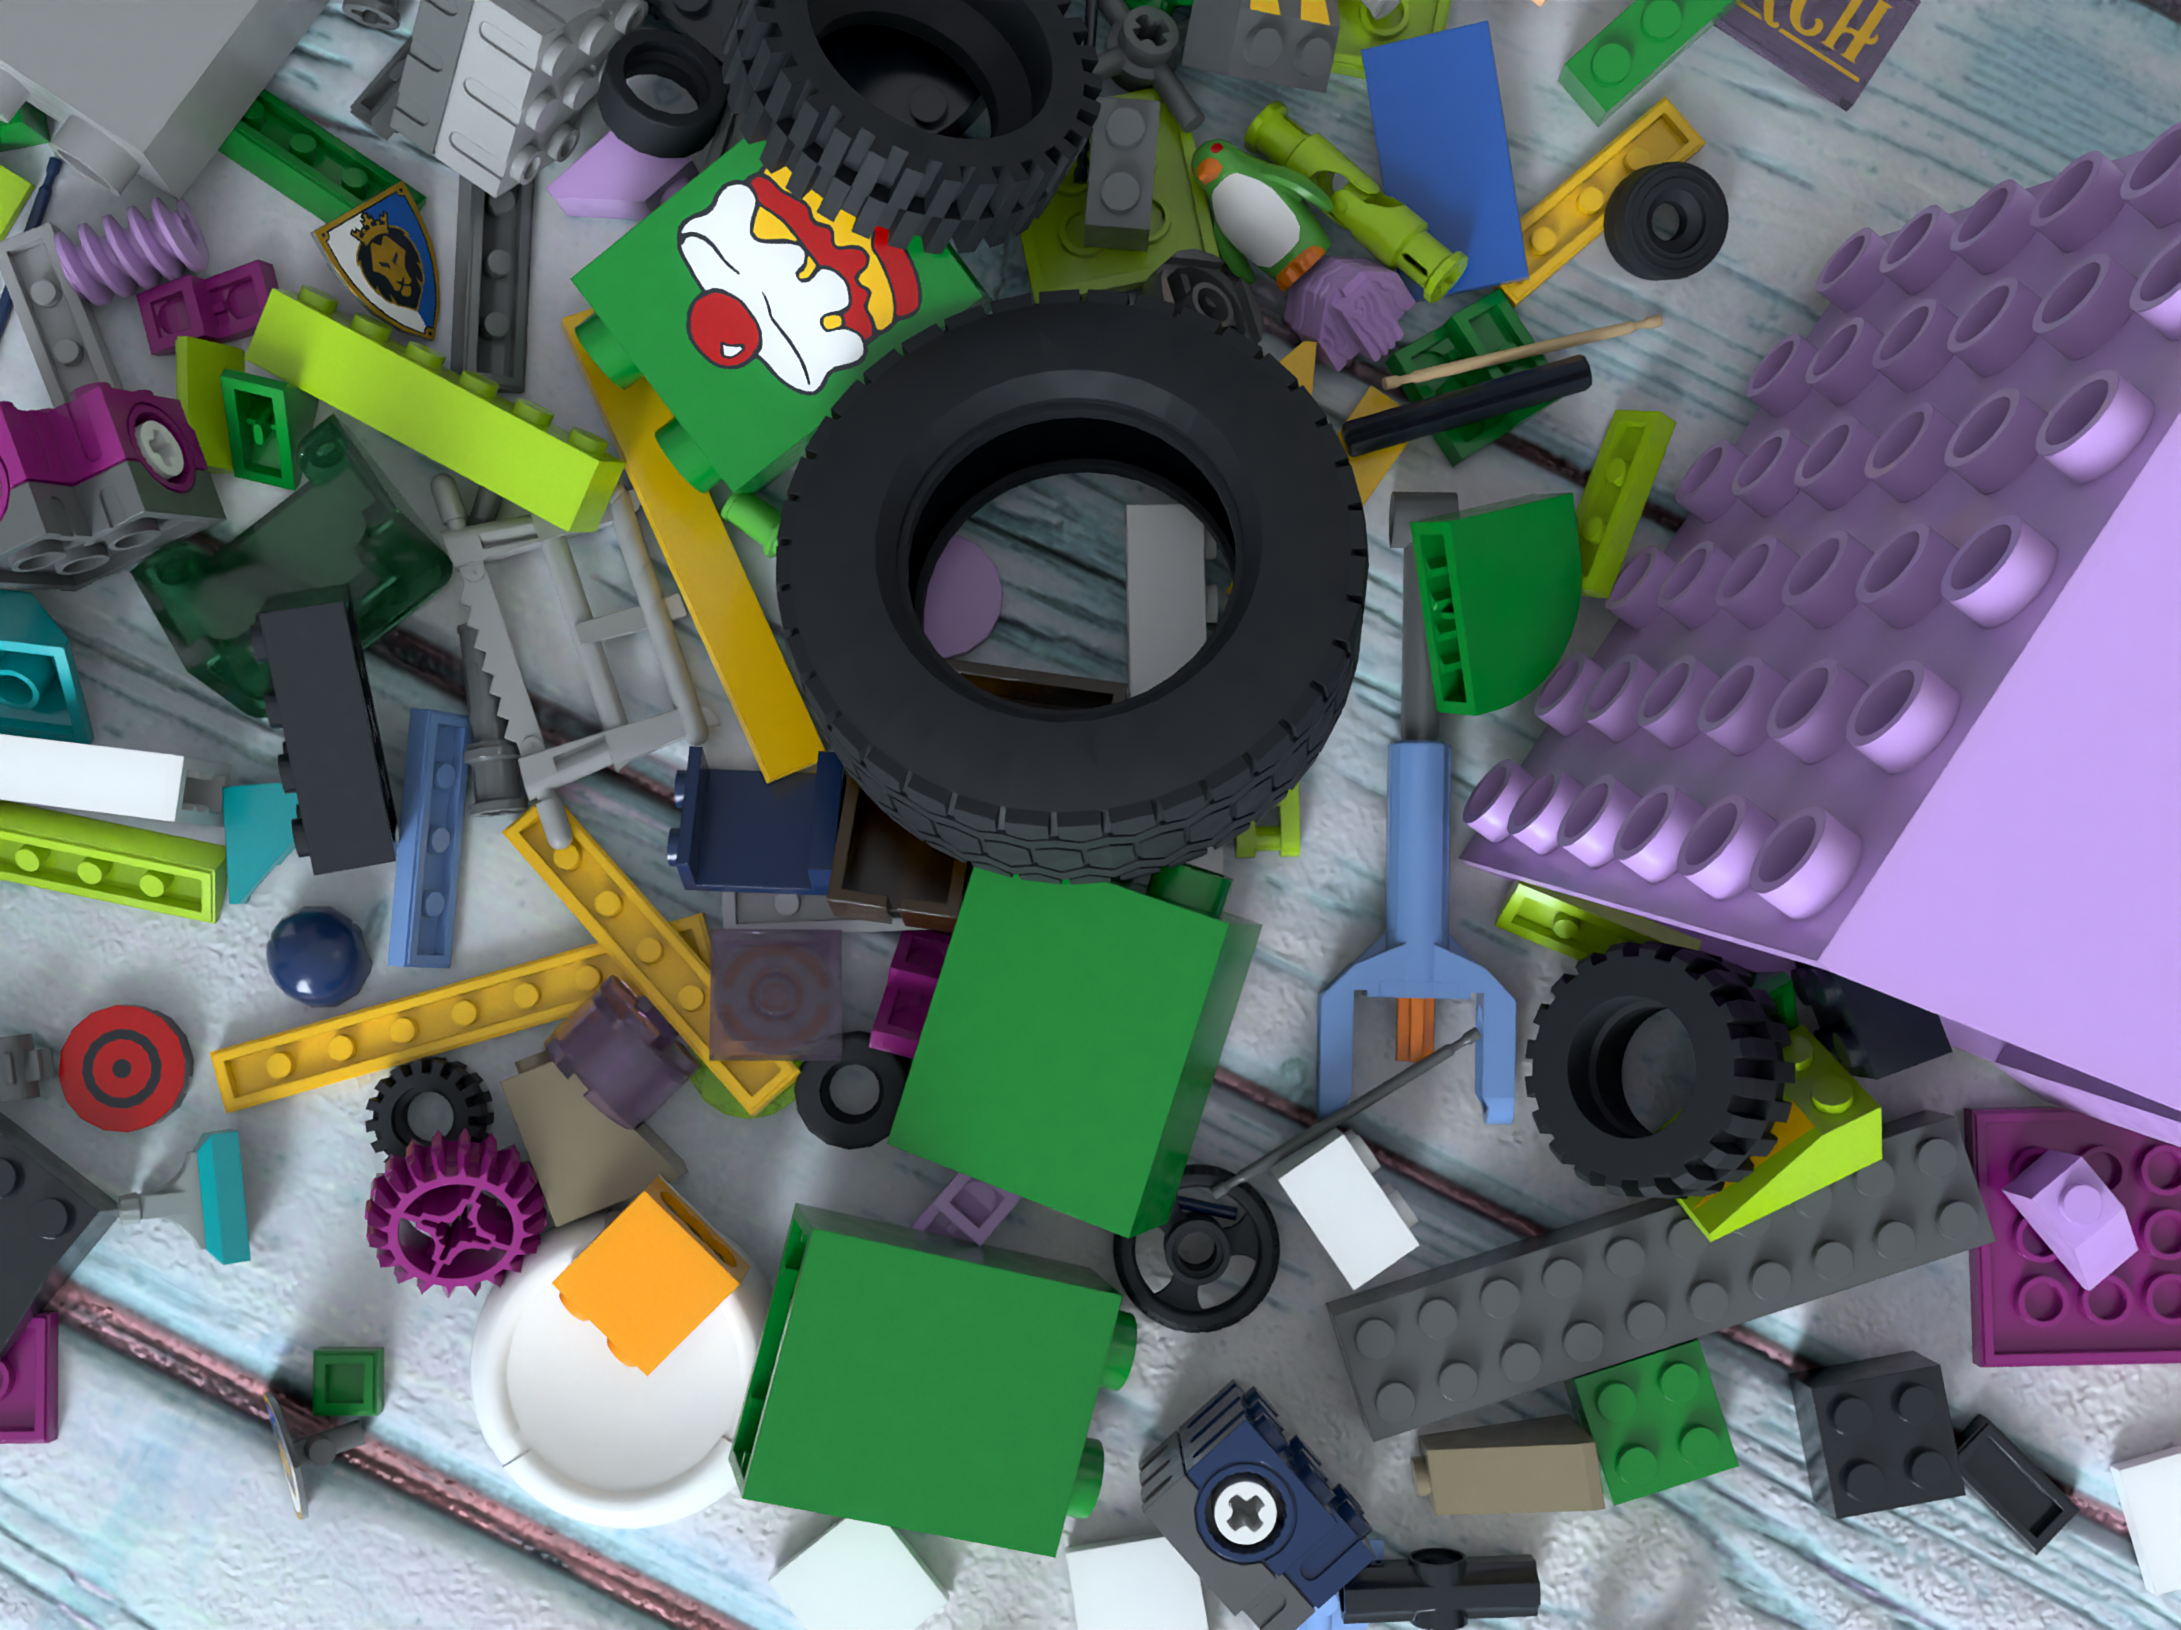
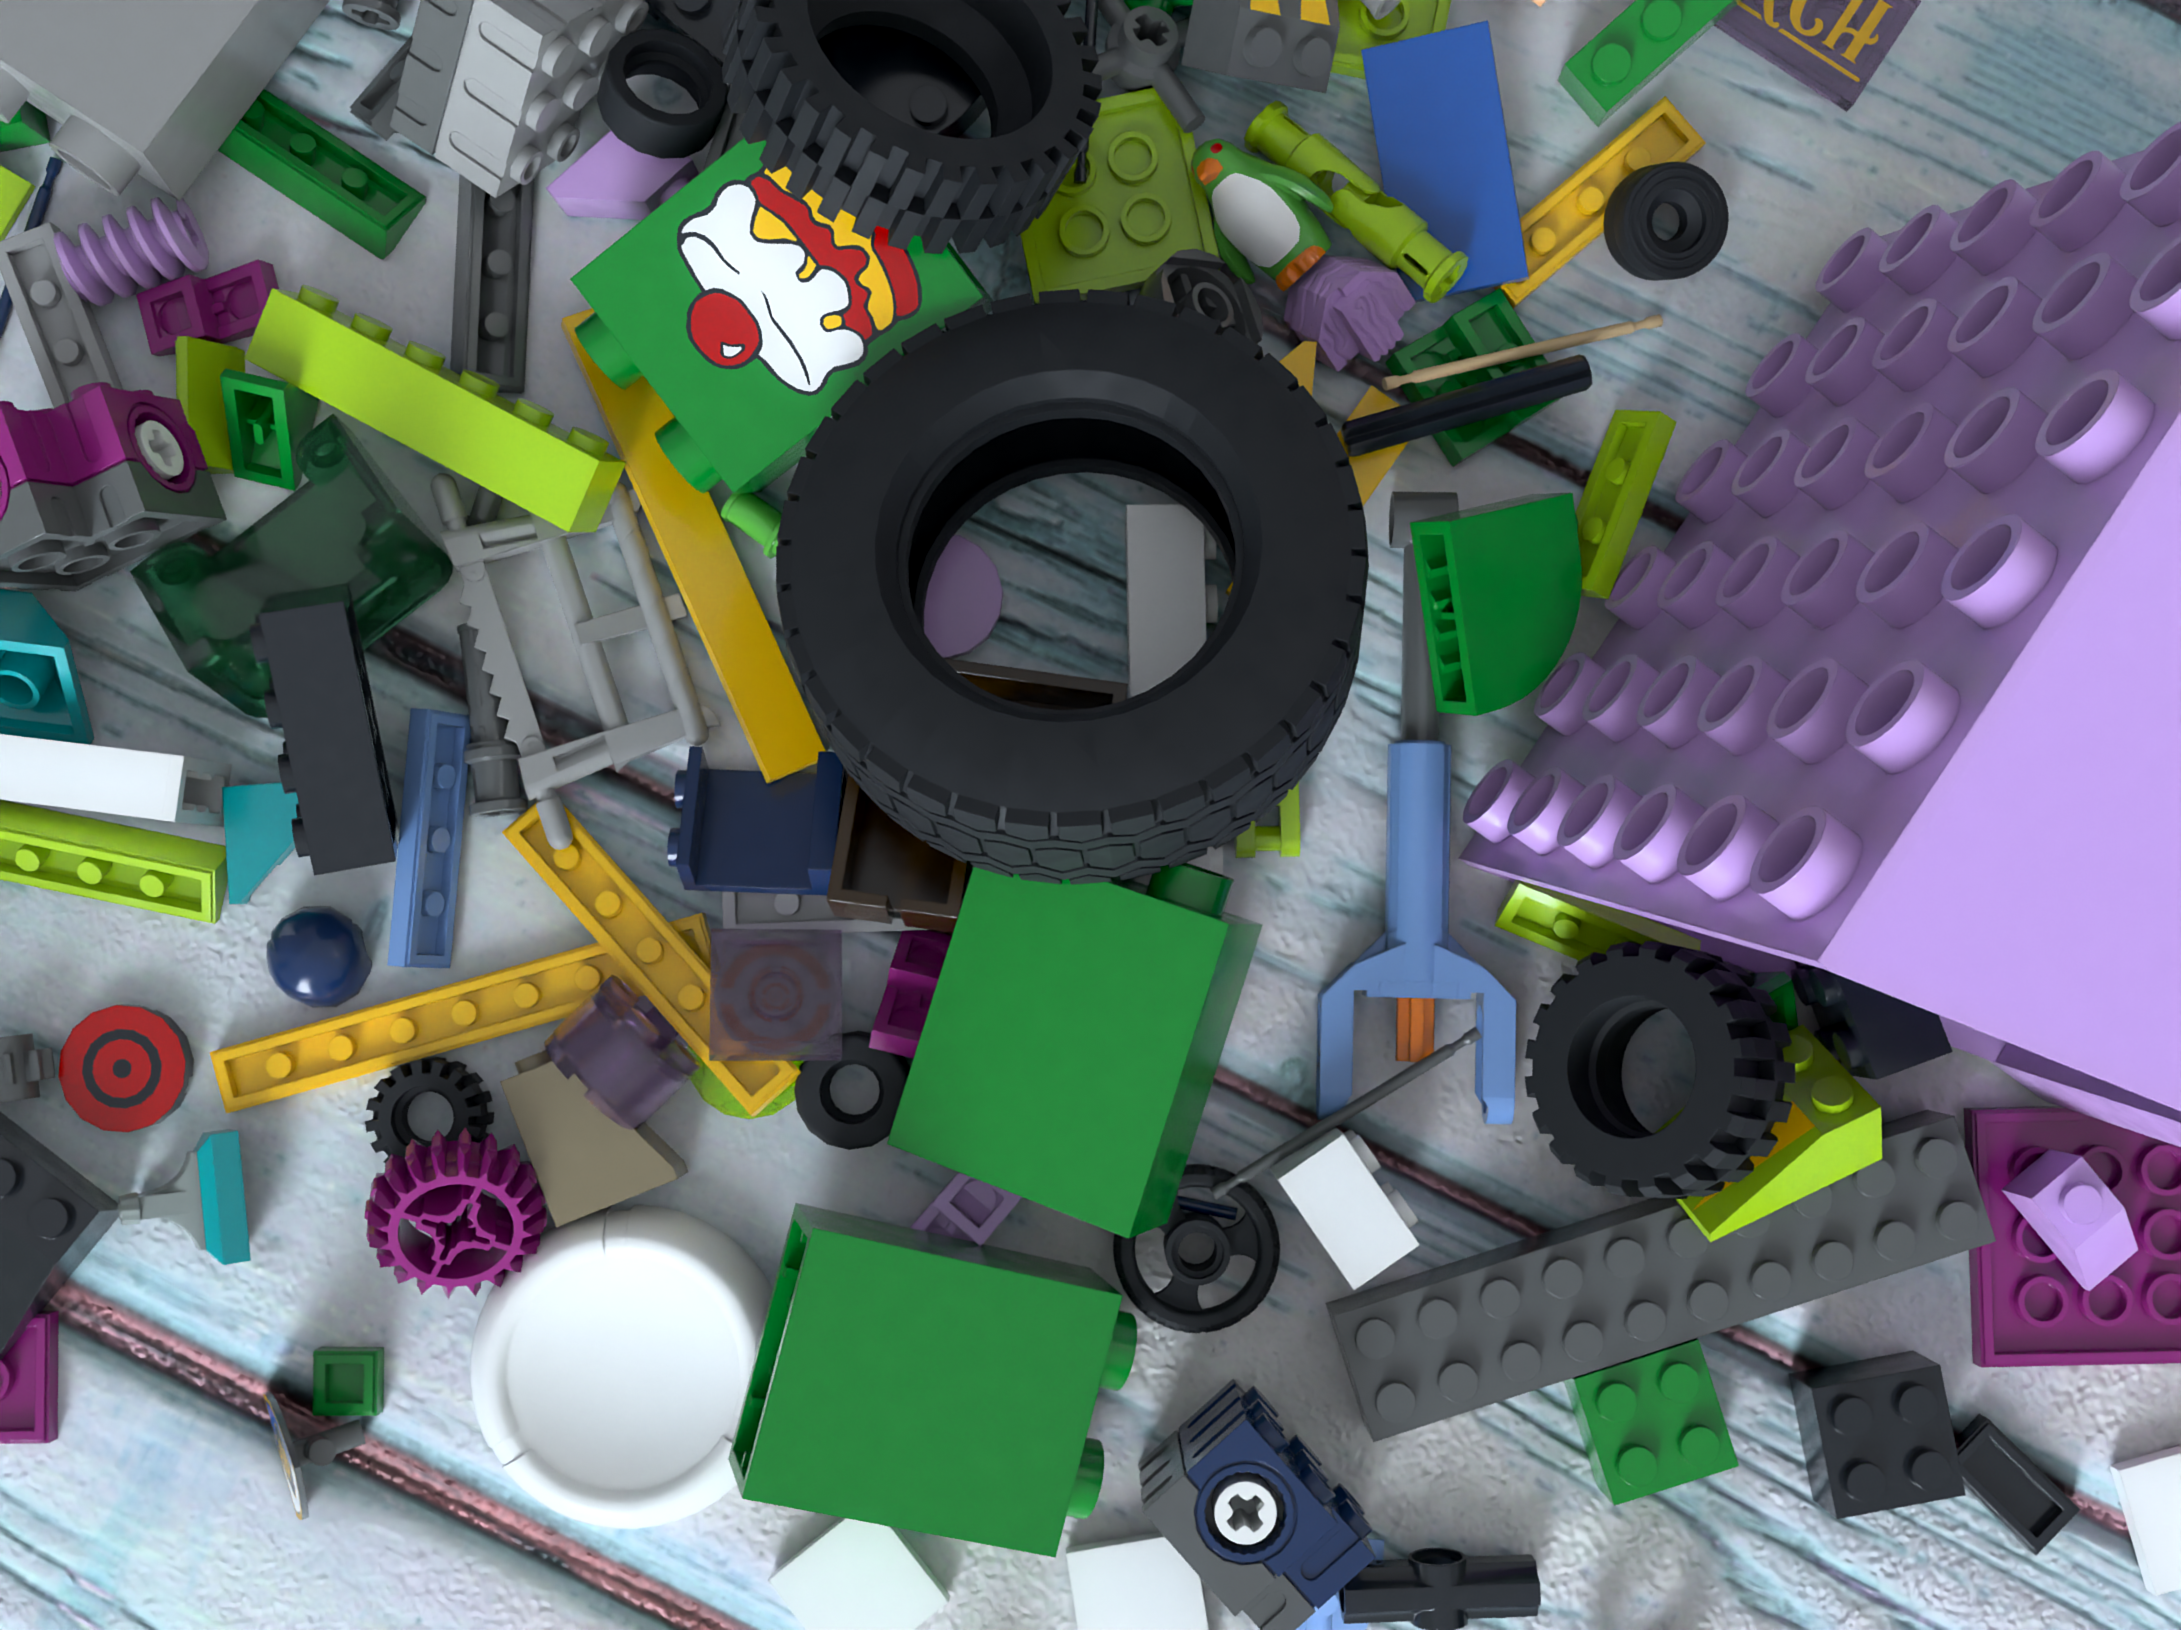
(386, 260): shield -> none
(651, 1276): light orange piece -> none
(1122, 174): dark grey brick -> none
(1510, 1468): dark tan slope -> none

